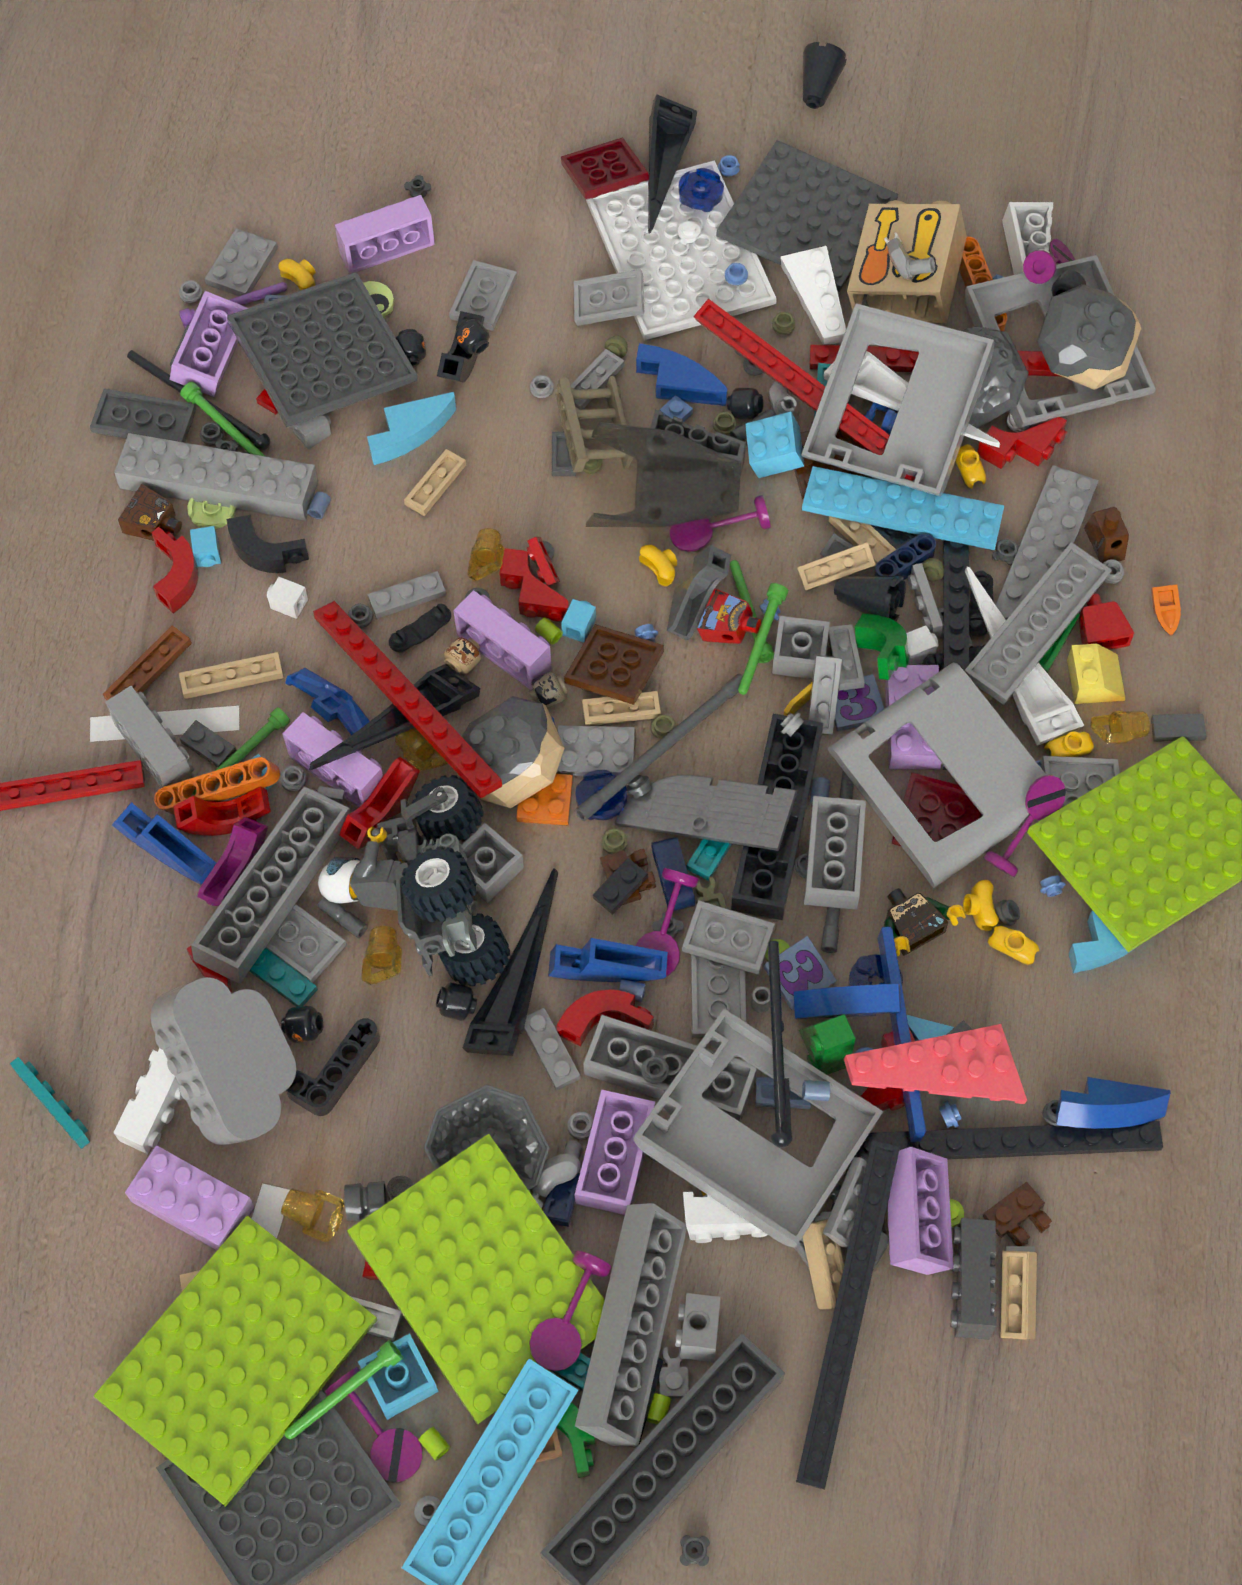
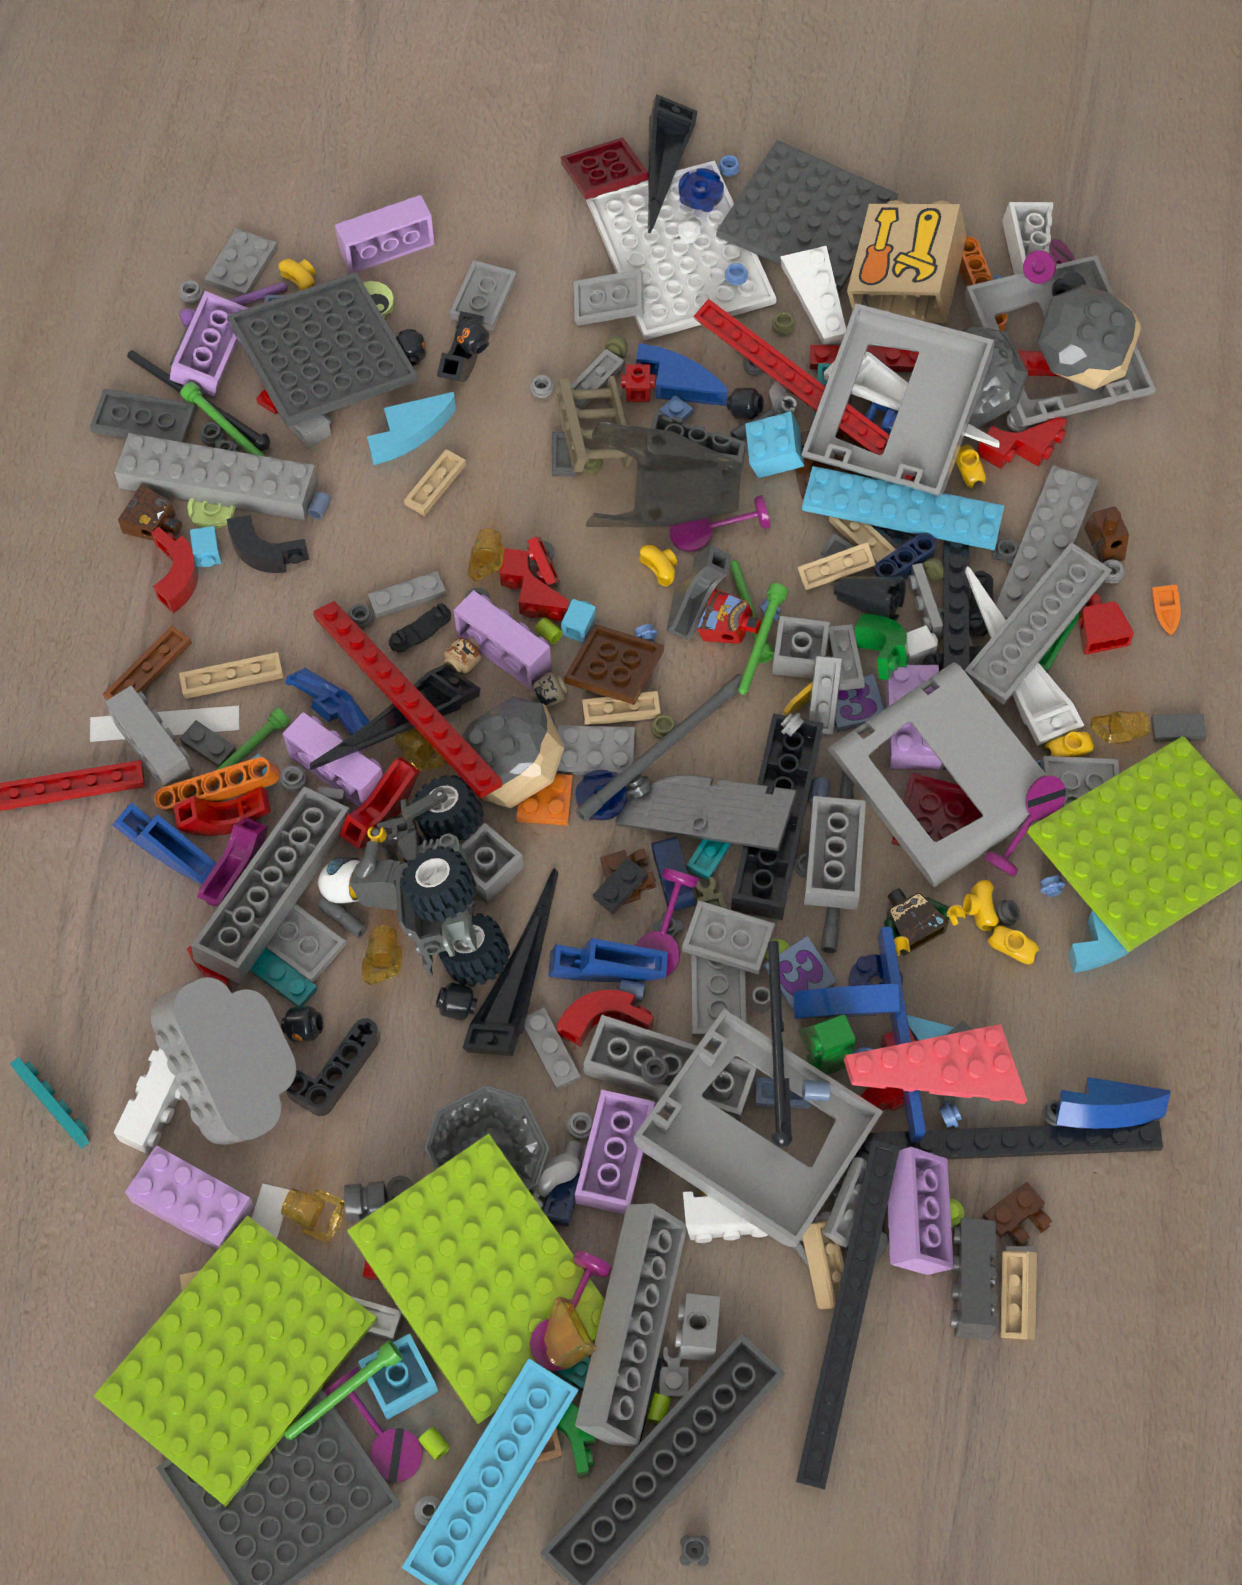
(287, 597): white brick -> none
(417, 186): dark grey plate -> none
(566, 1335): none -> clear yellow slope
(614, 841): olive plate -> none
(638, 383): none -> red brick
(724, 423): olive plate -> none
(820, 72): black cone -> none
(903, 263): light grey arm -> none
(1094, 674): light yellow slope -> none

